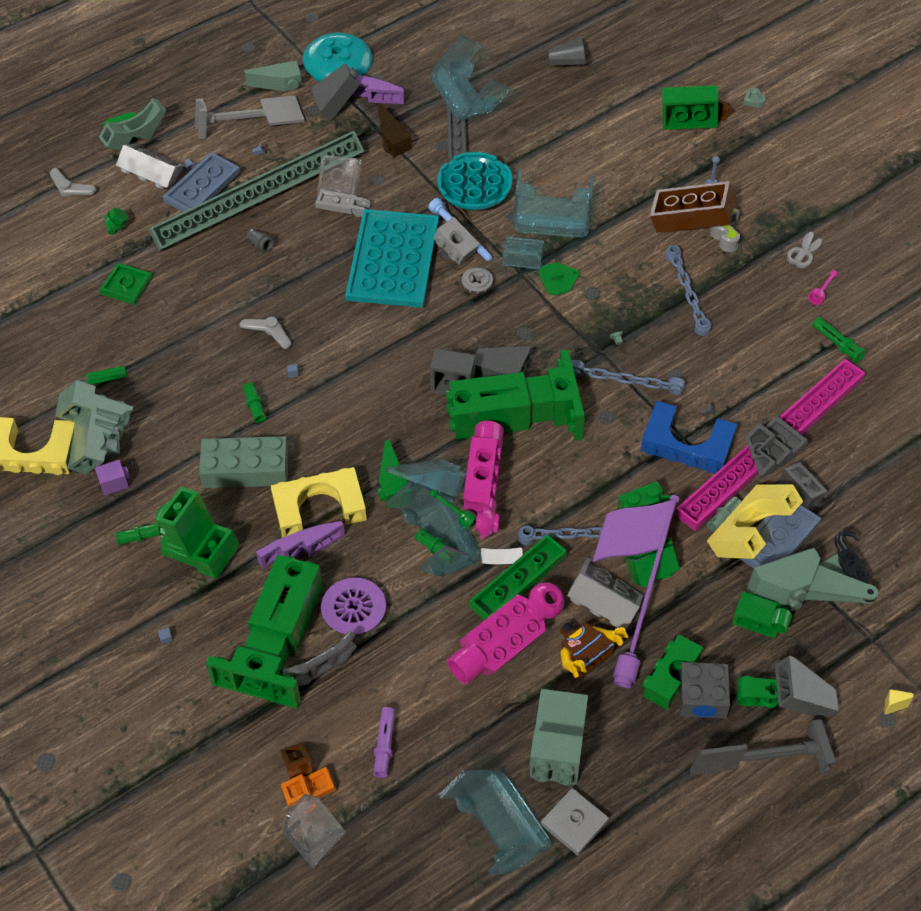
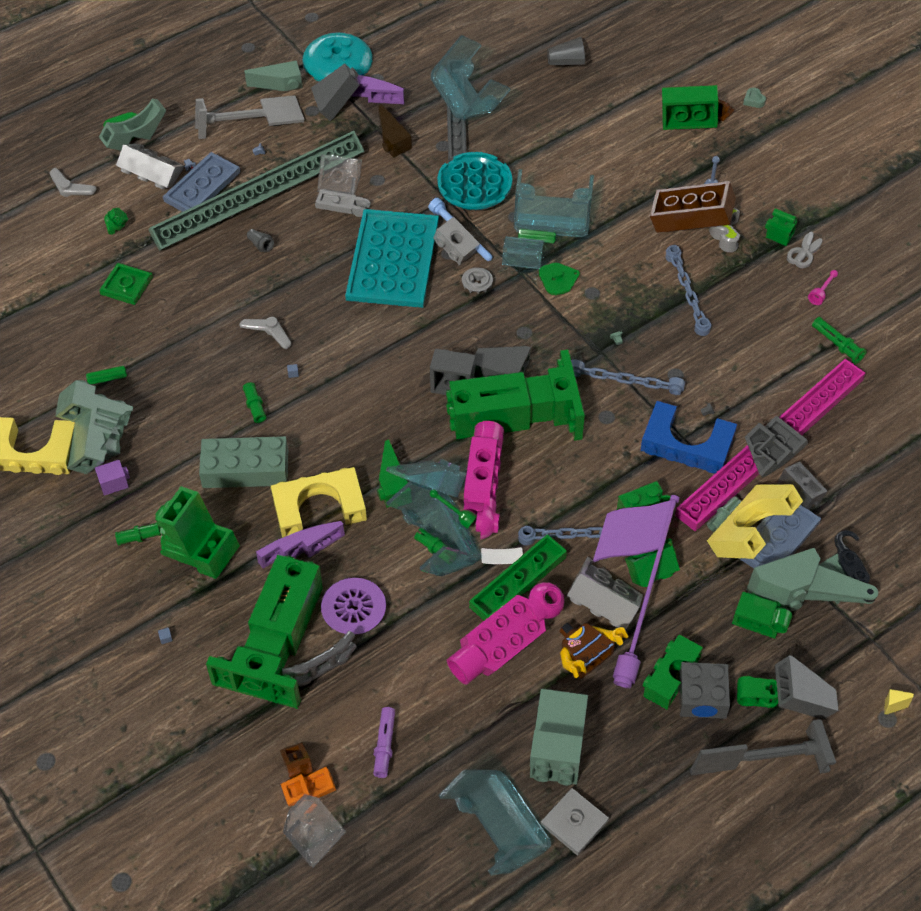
(546, 236): none -> green axle
(781, 227): none -> green brick

